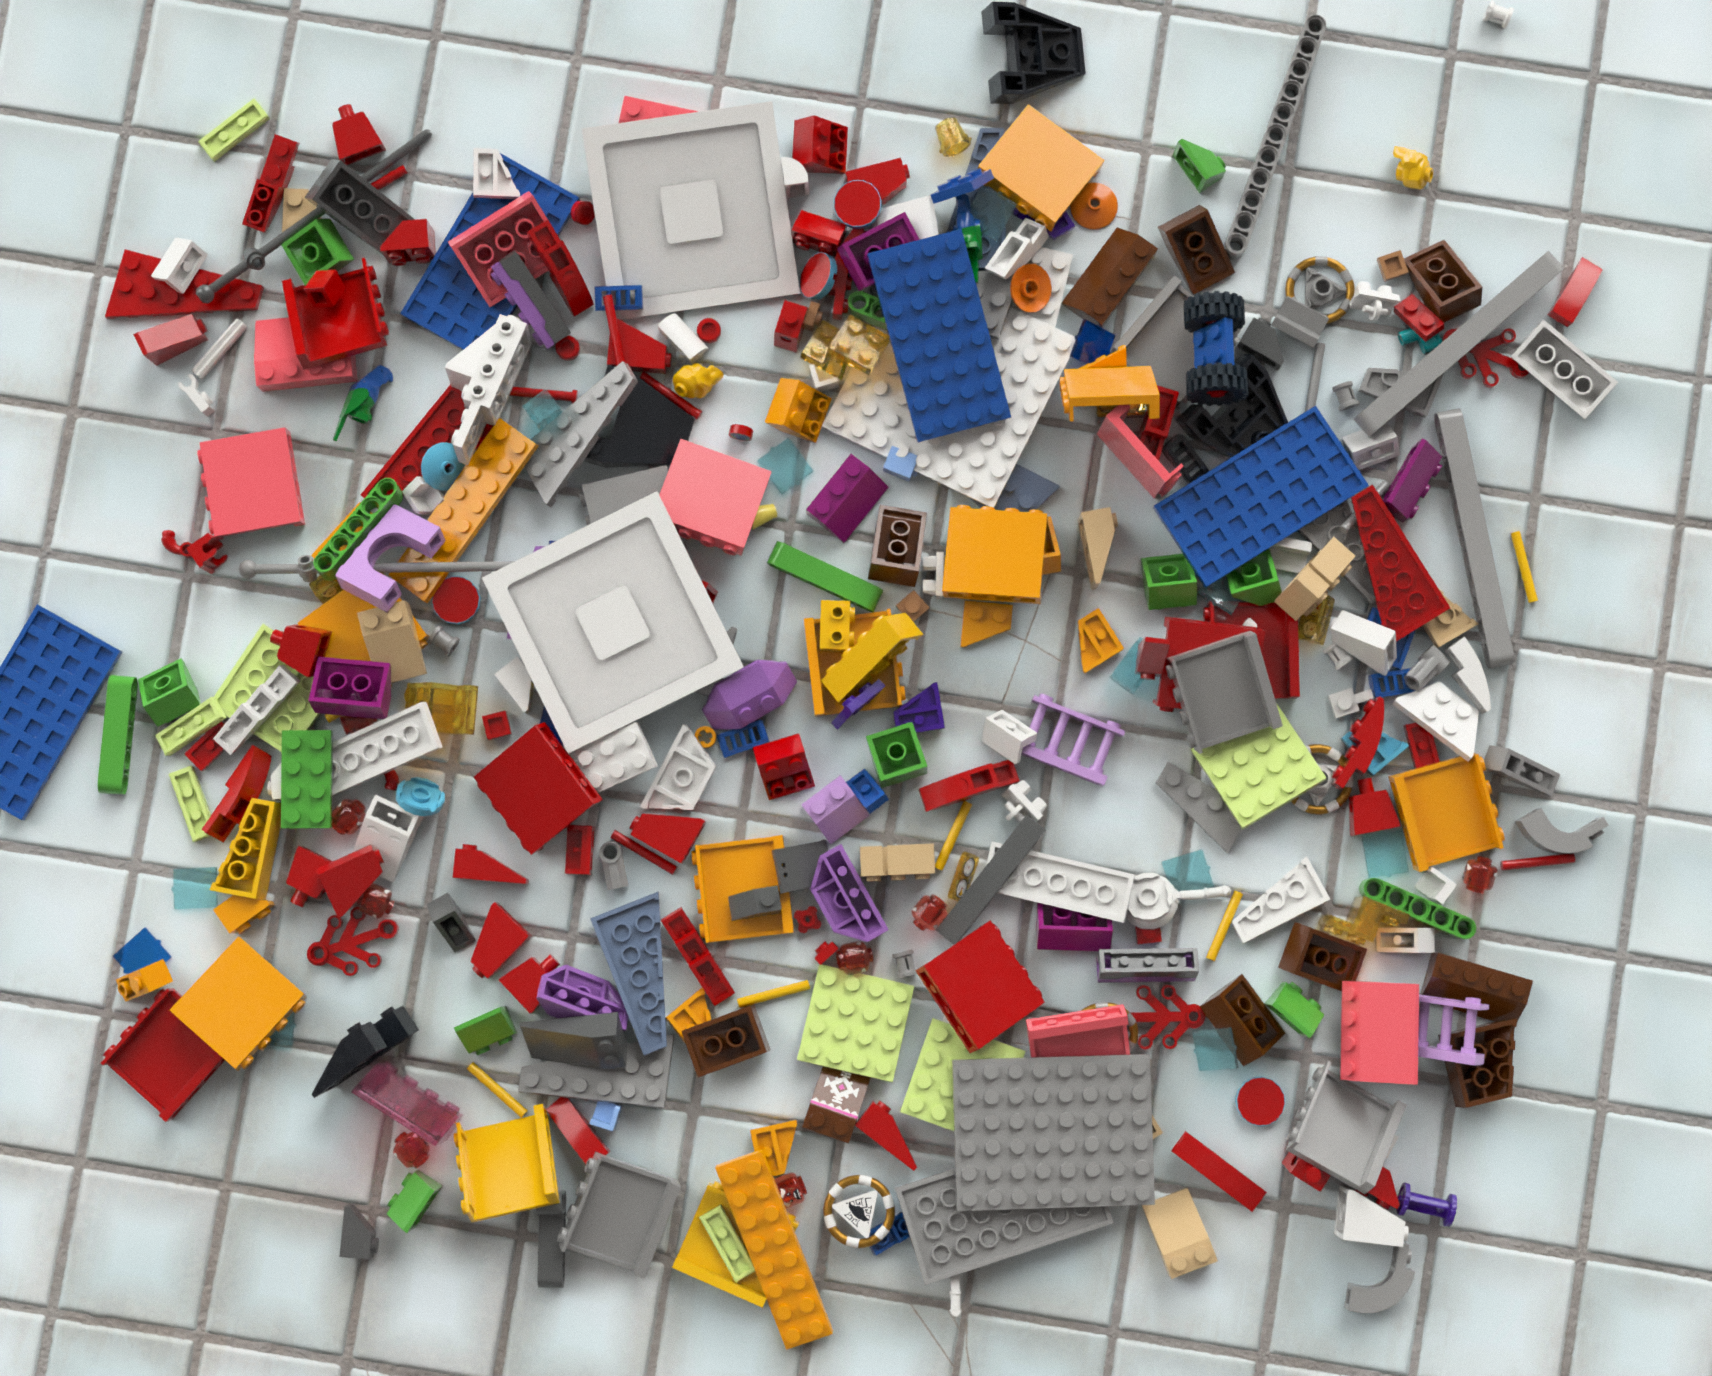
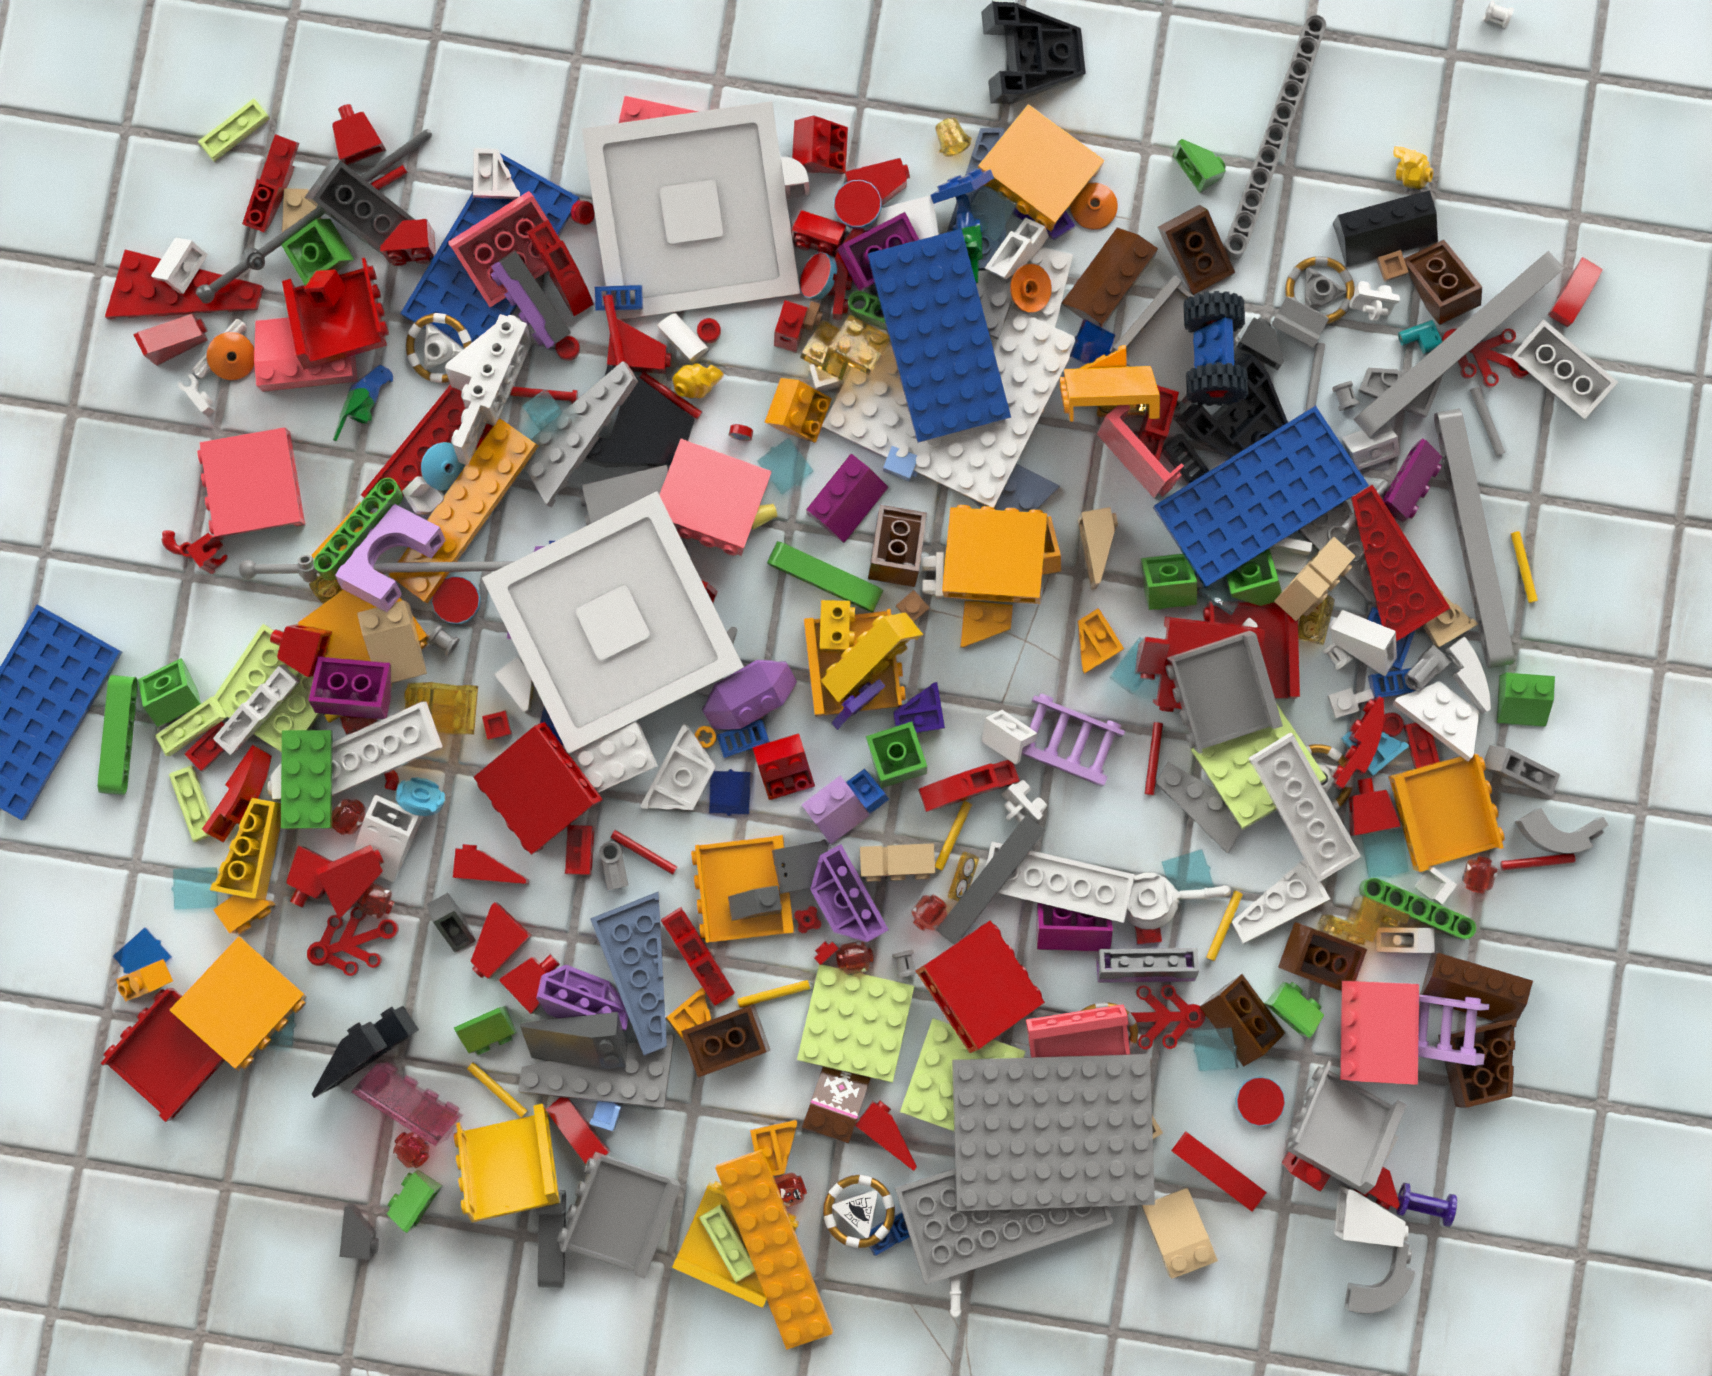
(218, 351): none -> orange dish
(437, 345): none -> white piece
(668, 834): red slope -> none
(730, 792): none -> clear blue piece
(1153, 758): none -> red bar
(1304, 807): none -> white plate
(1387, 228): none -> black slope
(1392, 724): none -> red tile
(1419, 317): red plate -> none
(1487, 421): none -> light grey bar
(1525, 699): none -> bright green slope

